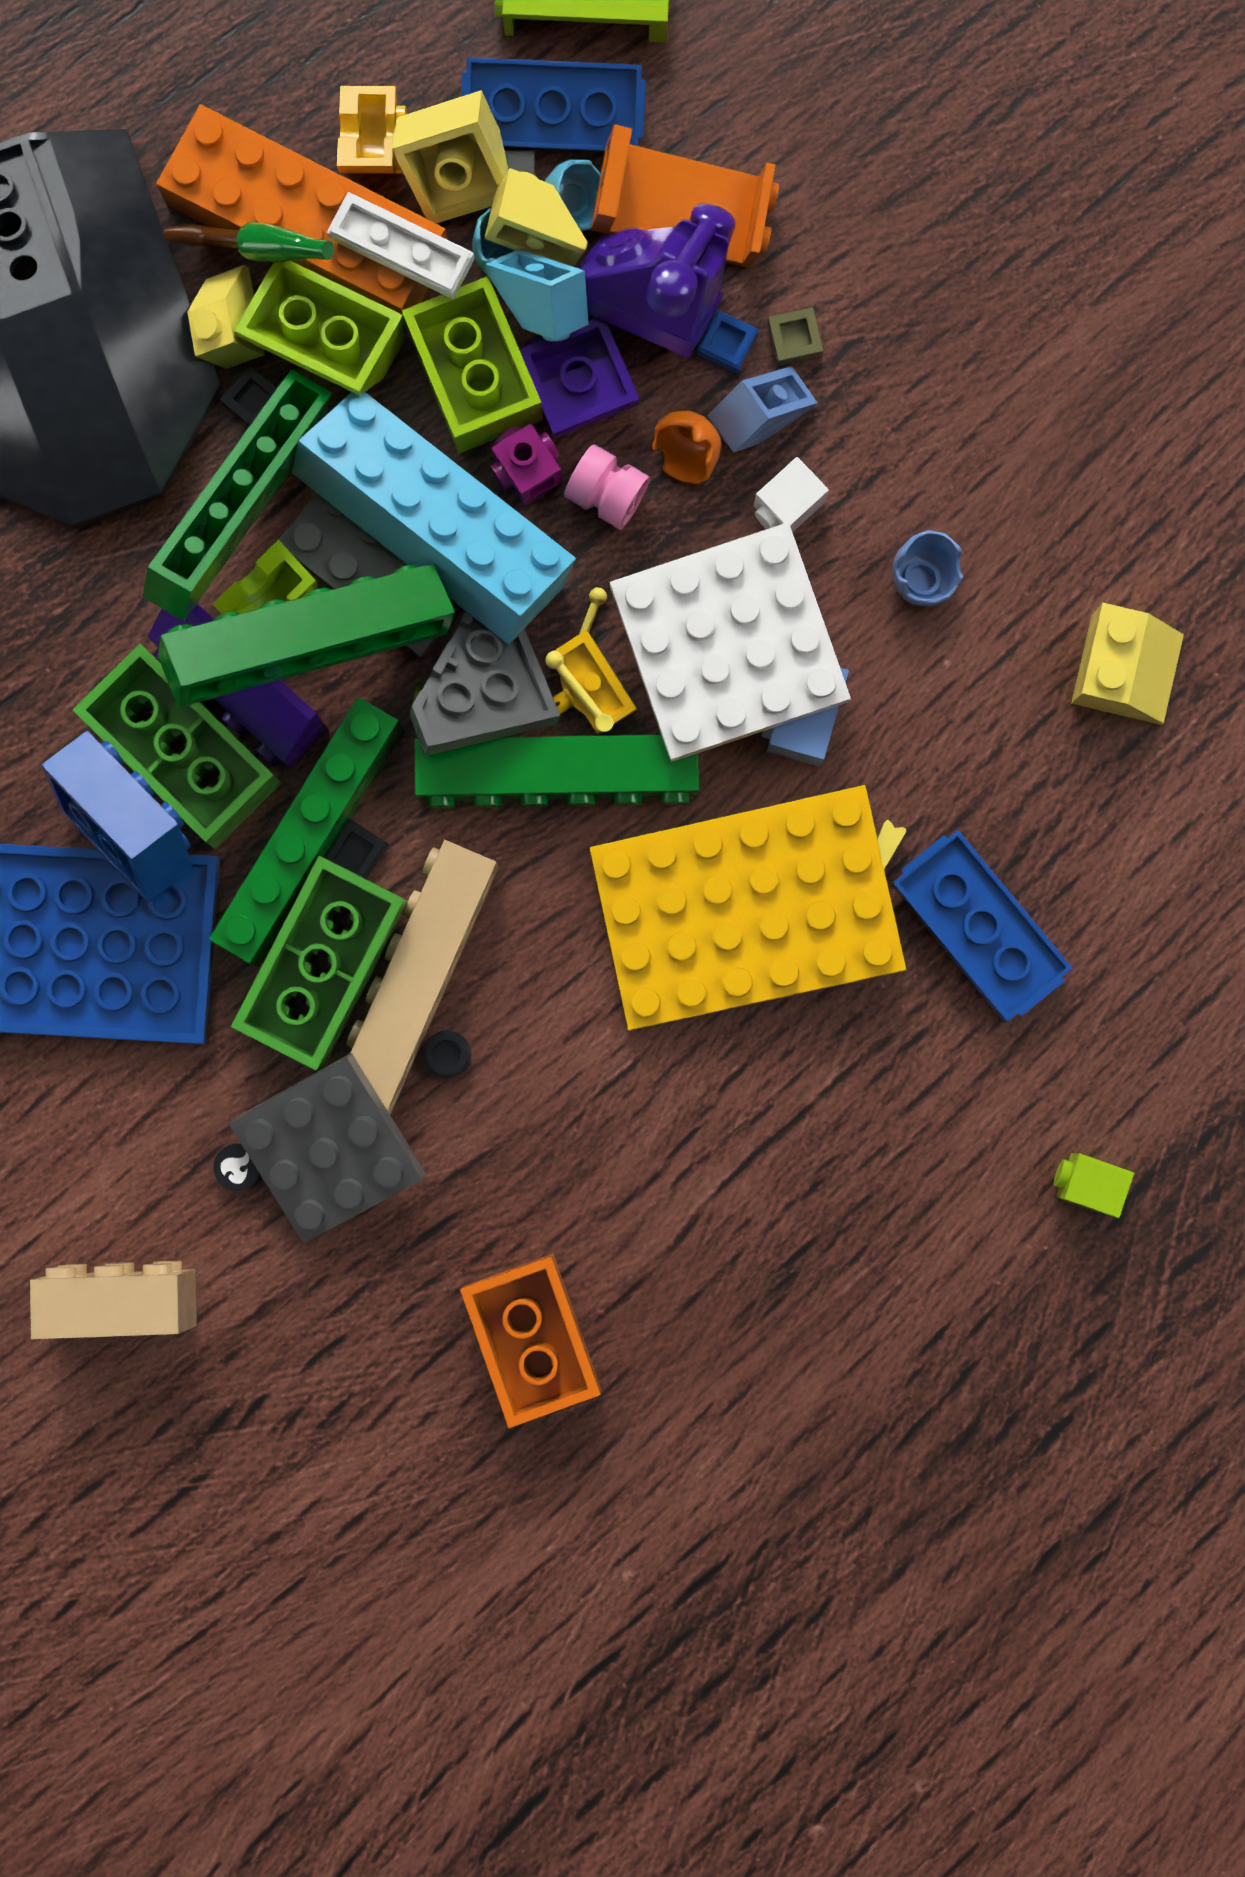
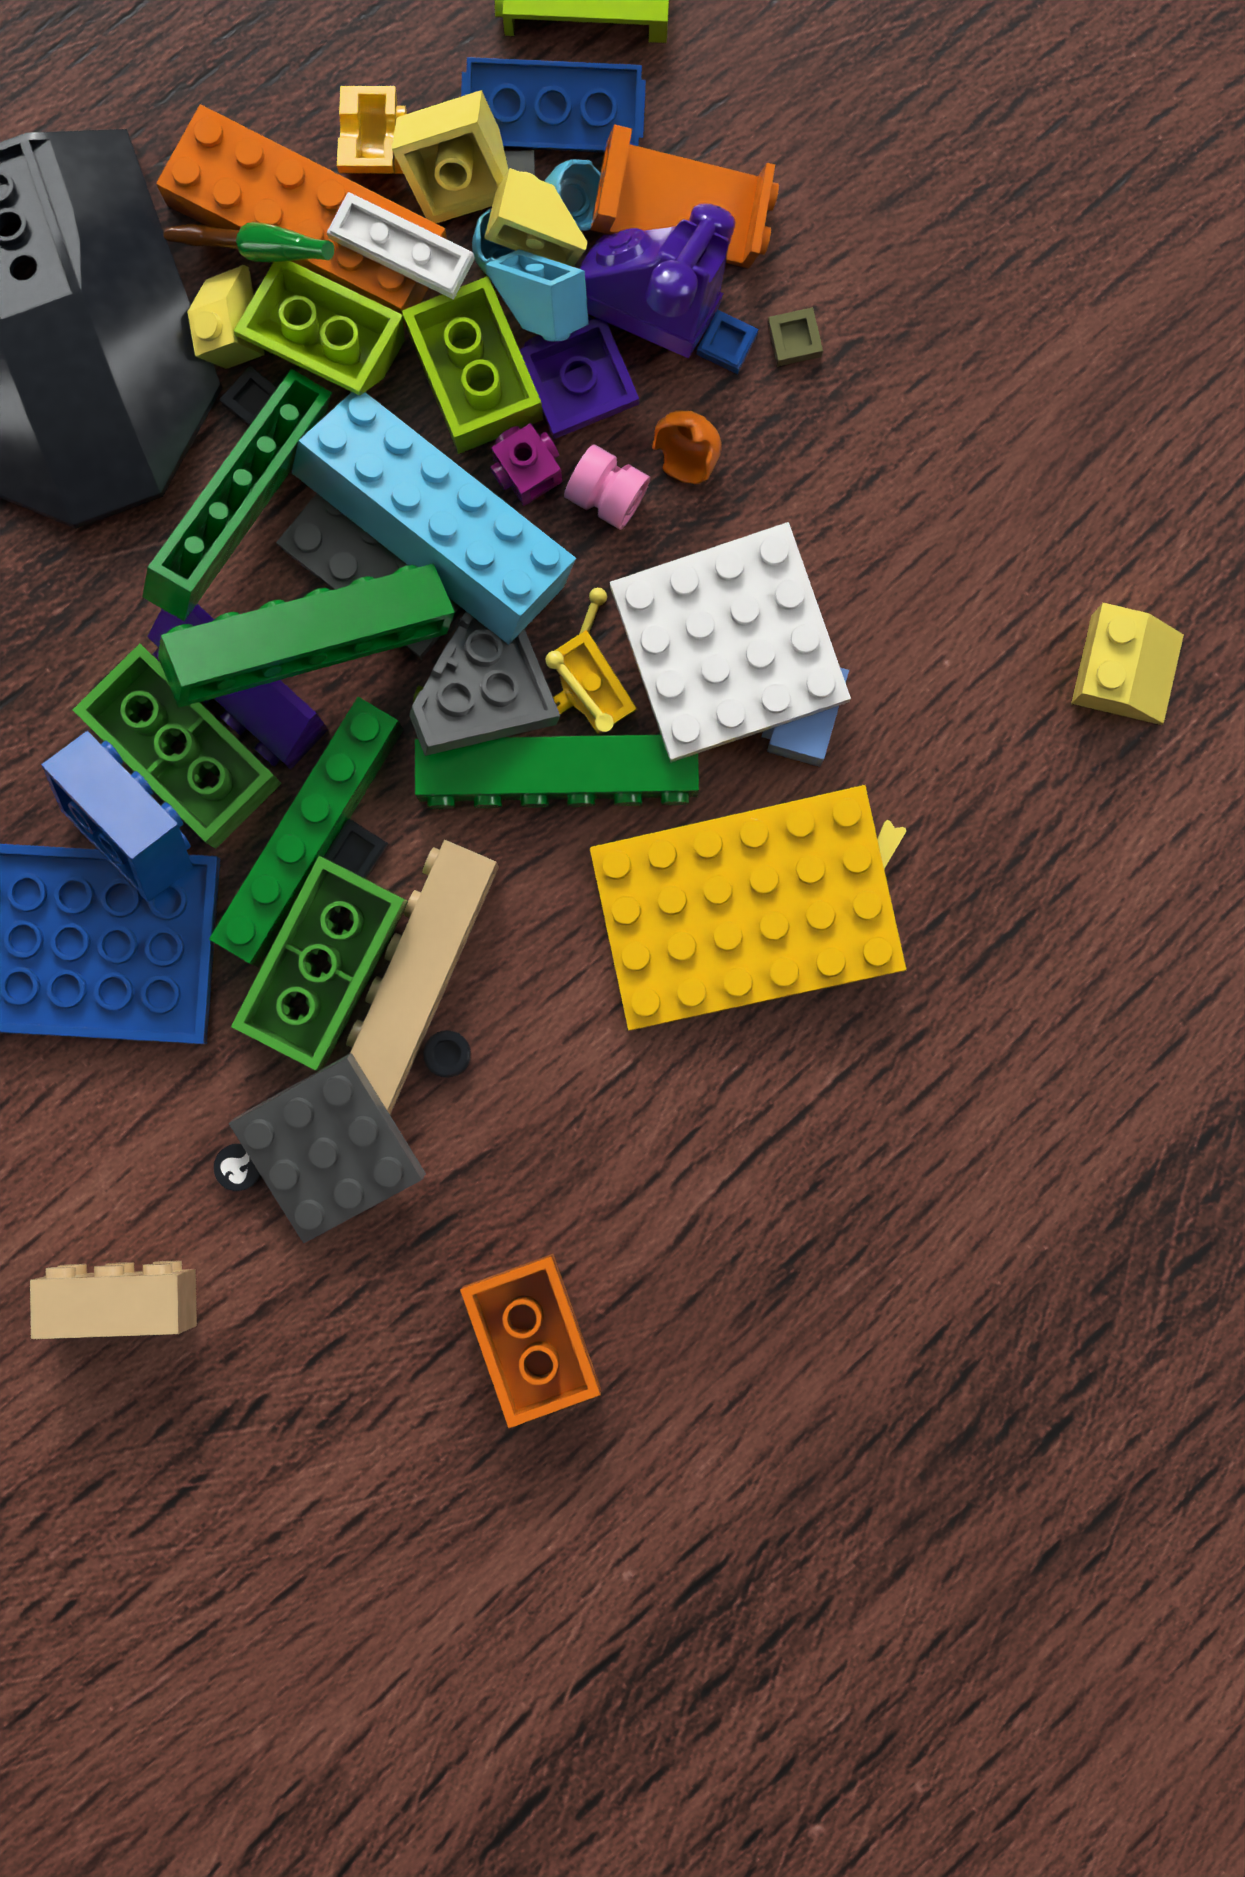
(274, 577): lime cylinder -> none
(761, 408): medium blue slope -> none
(790, 497): white brick -> none
(927, 569): medium blue hair -> none
(981, 926): blue brick -> none
(1093, 1184): lime brick -> none

